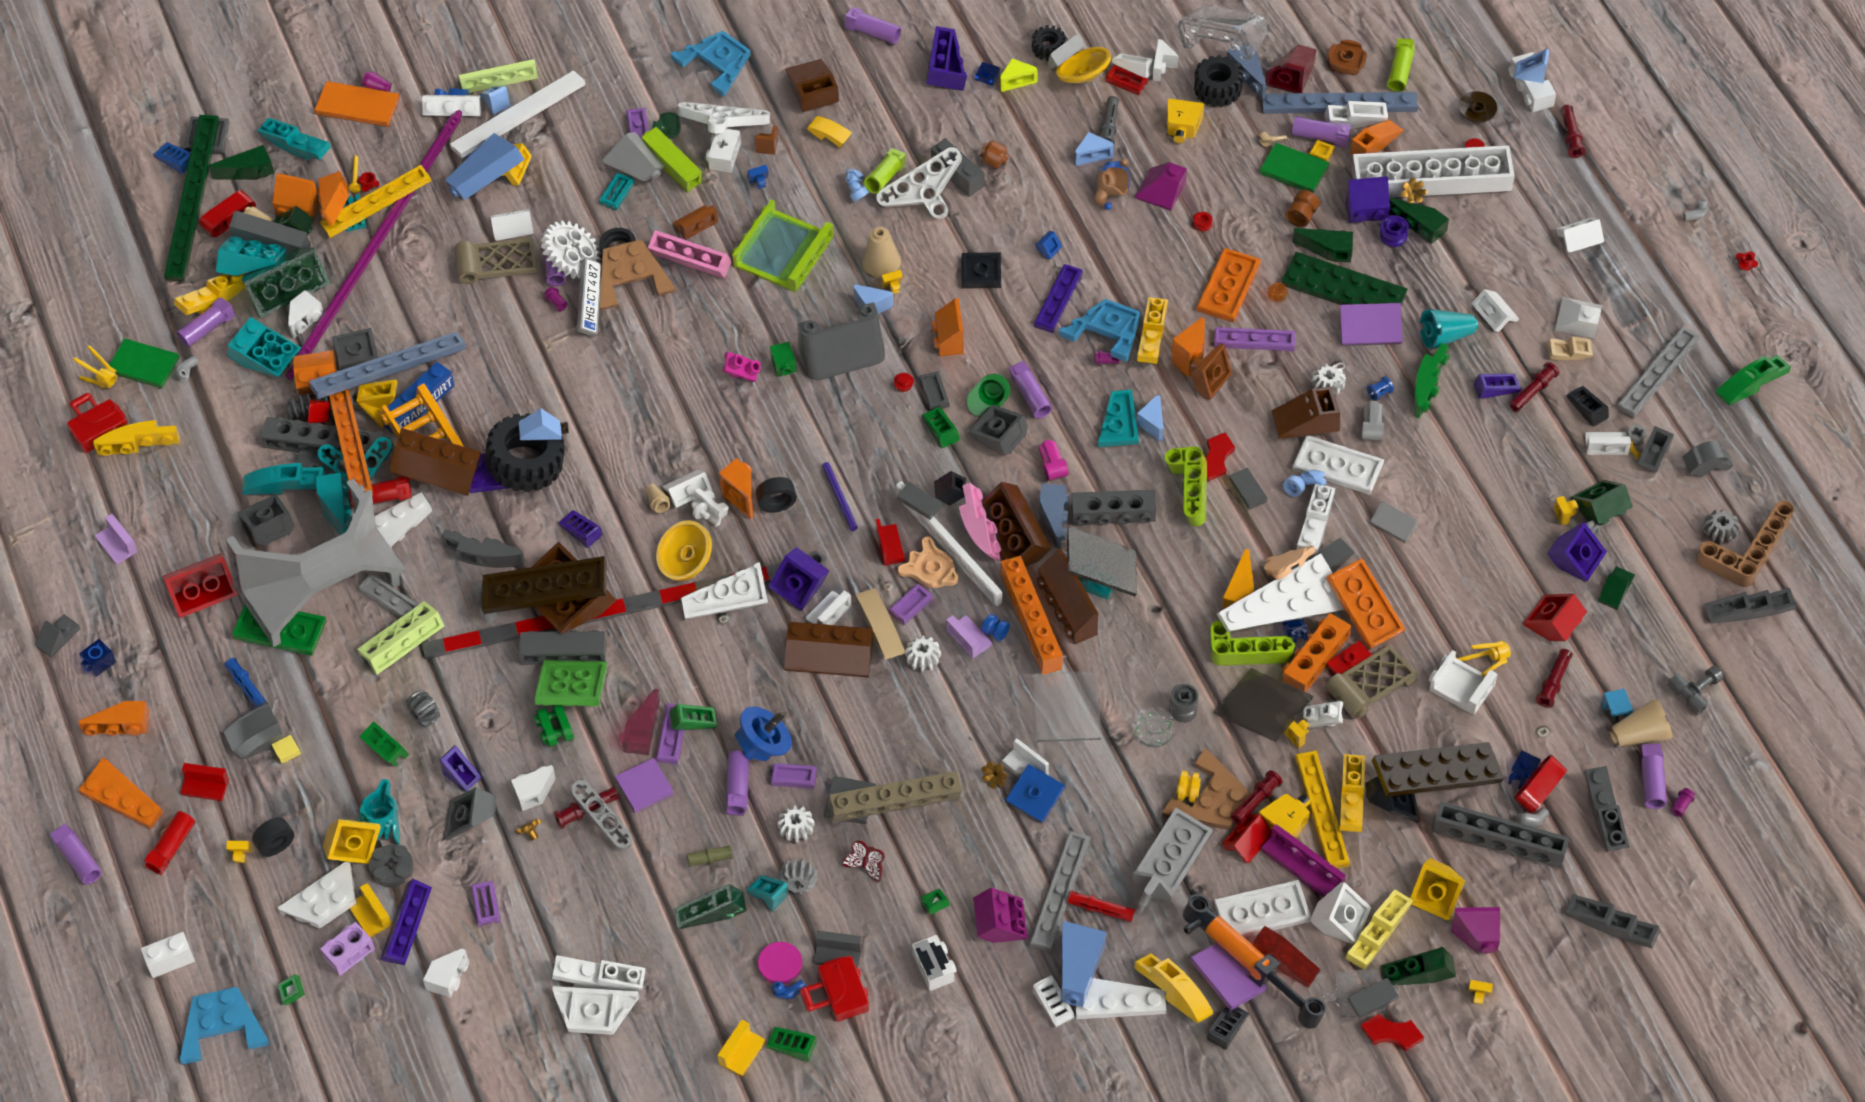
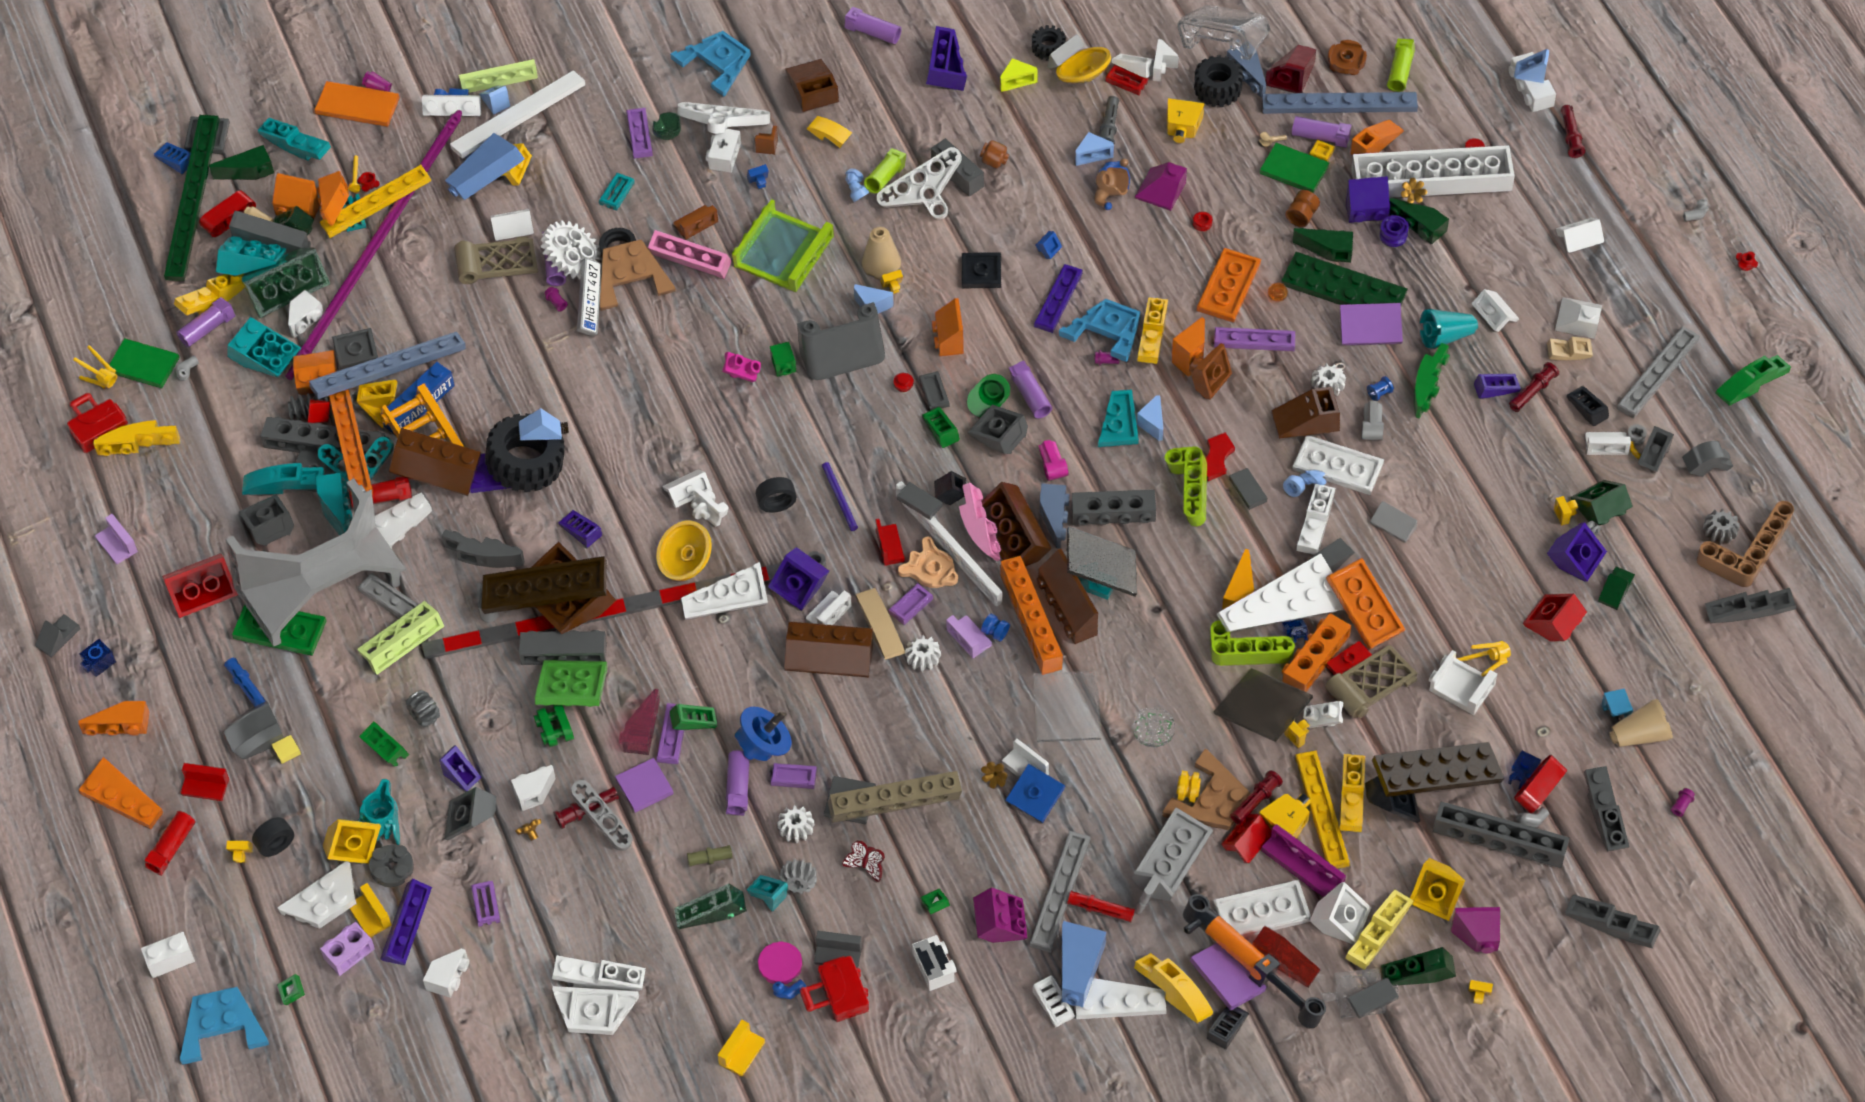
(76, 854): medium lavender piece -> none
(634, 158): light grey slope -> none
(657, 498): tan cone -> none
(673, 159): lime brick -> none
(737, 486): orange slope -> none
(803, 1054): green slope -> none
(987, 73): clear blue plate -> none
(1184, 703): dark grey wheel -> none
(1281, 565): light nougat tile -> none
(1357, 113): white slope -> none
(1382, 1030): red tile -> none
(1477, 106): dark brown dish -> none
(1551, 685): dark red pin -> none
(1653, 776): medium lavender piece -> none
(1692, 690): dark grey bar -> none

